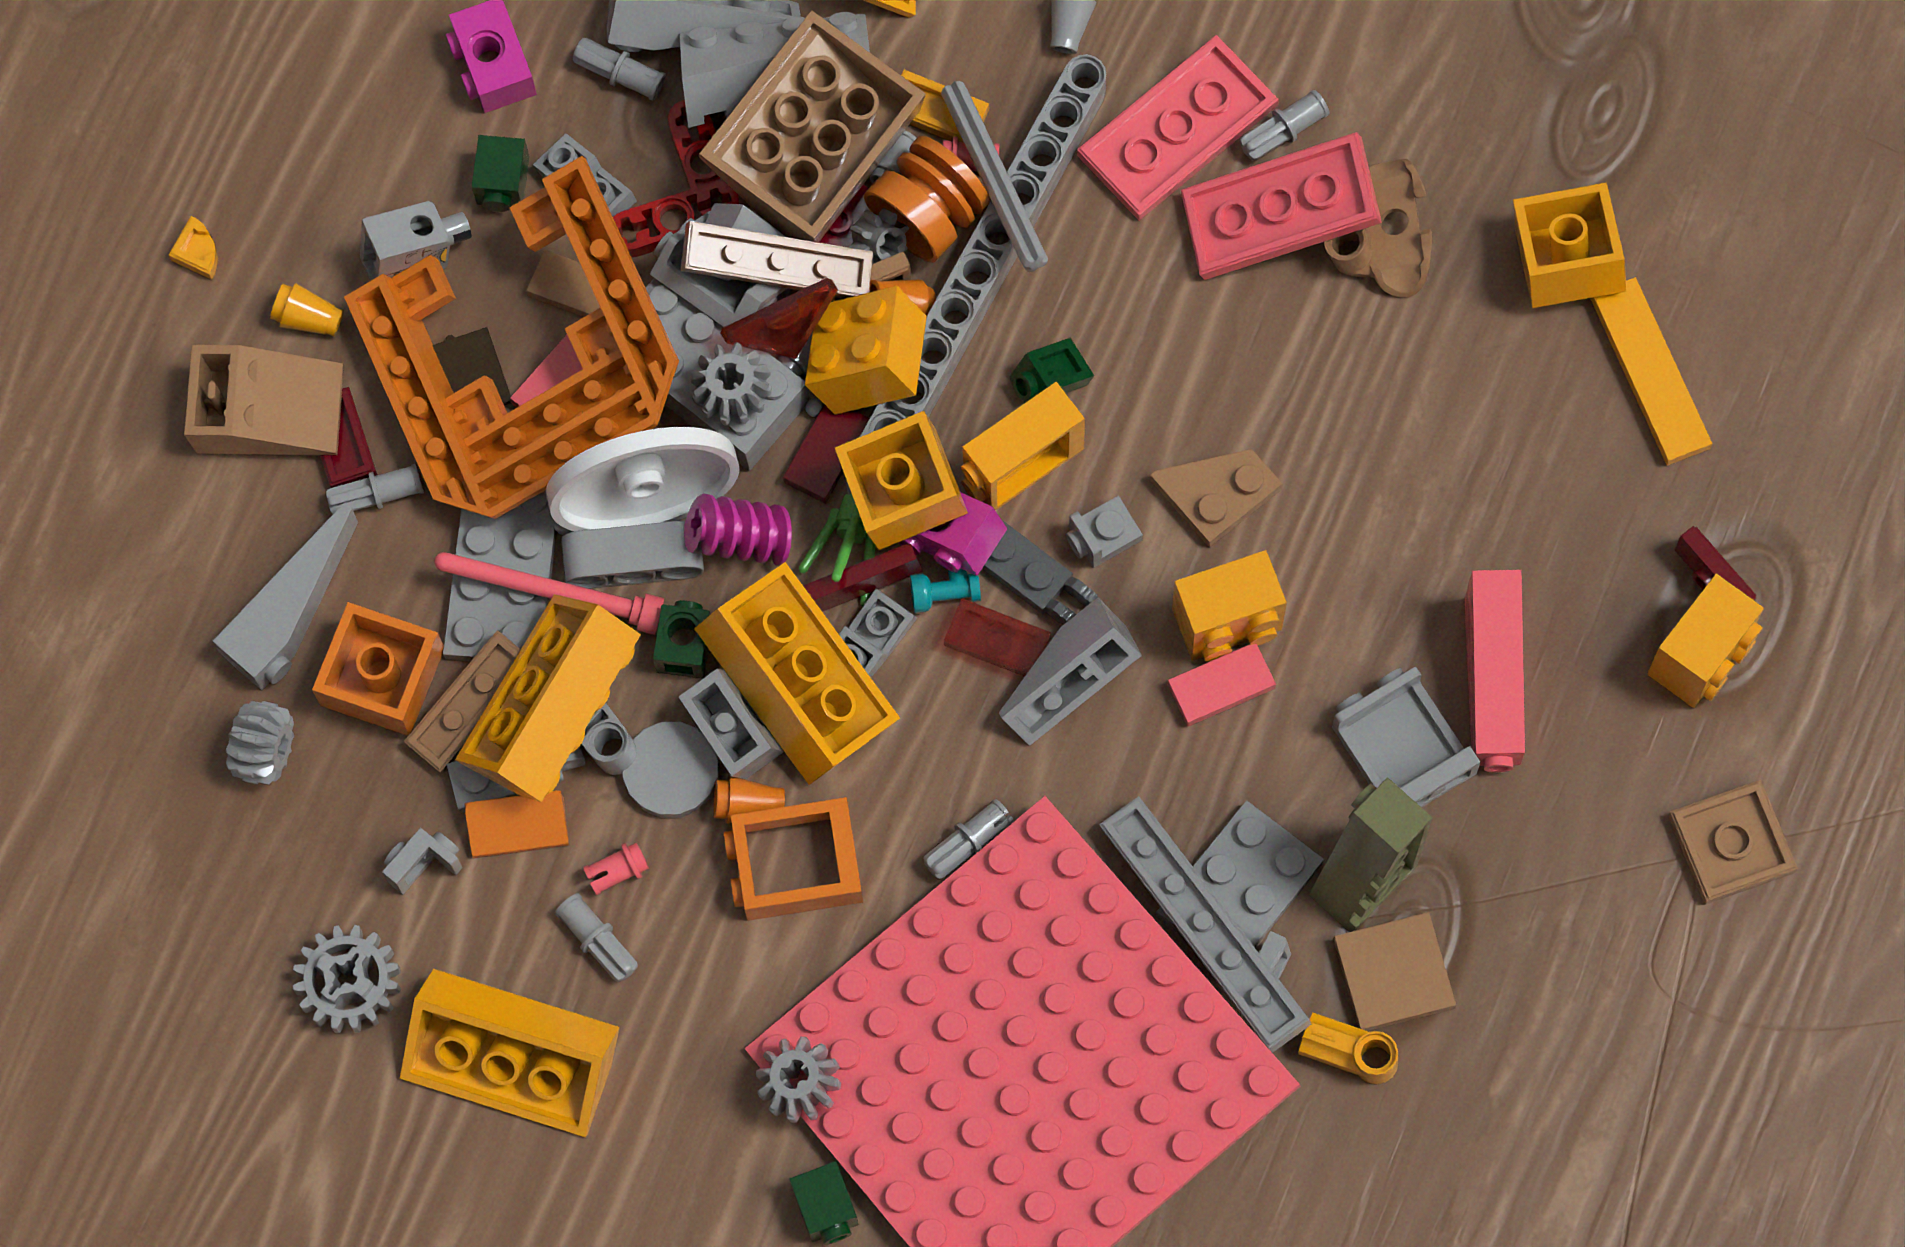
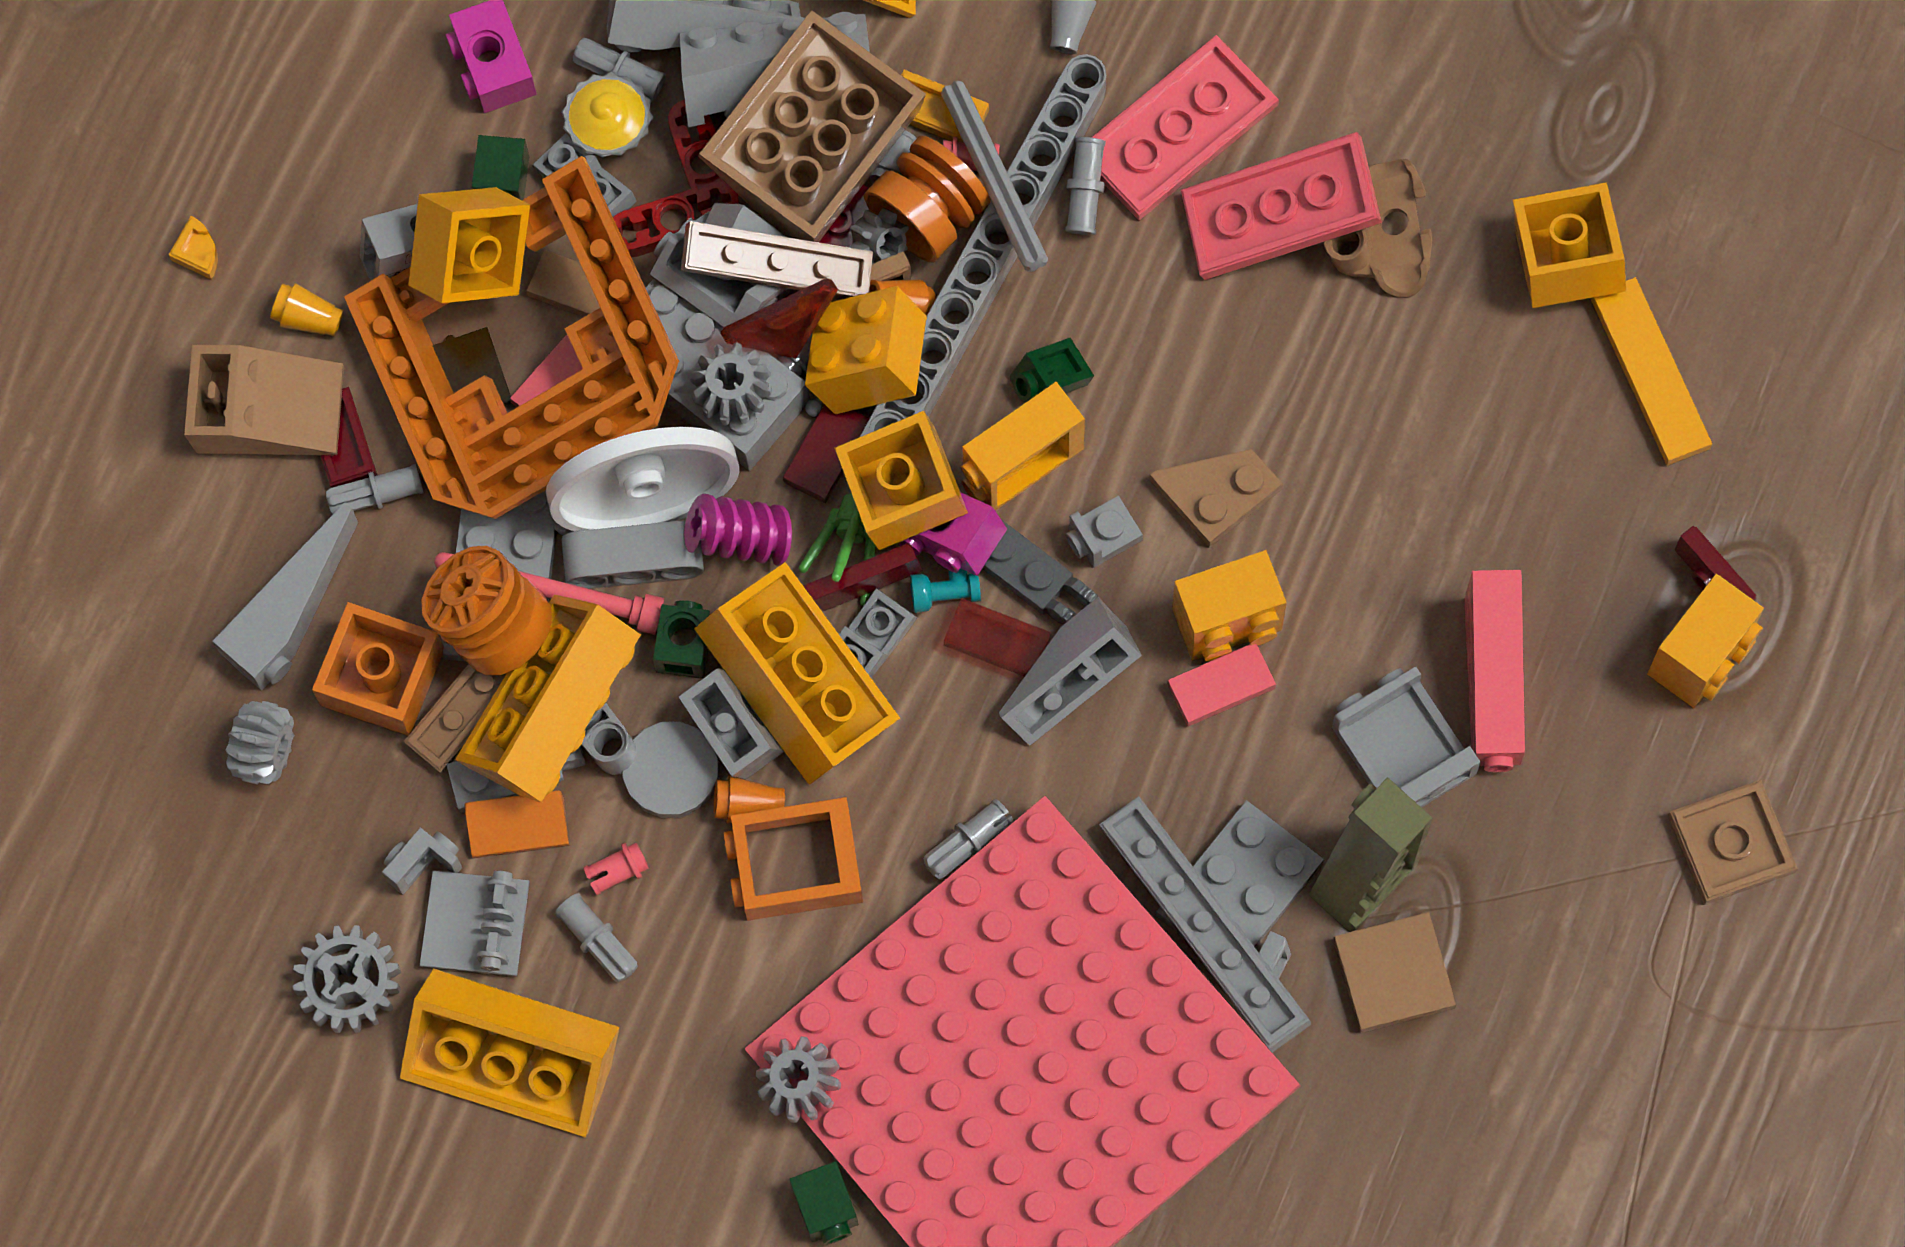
(468, 245): none -> light orange brick
(475, 922): none -> light grey hinge
(486, 610): none -> orange wheel
(607, 115): none -> yellow piece
(1085, 186): none -> light grey pin
(1284, 125): light grey axle -> none
(1344, 1046): light orange piece -> none

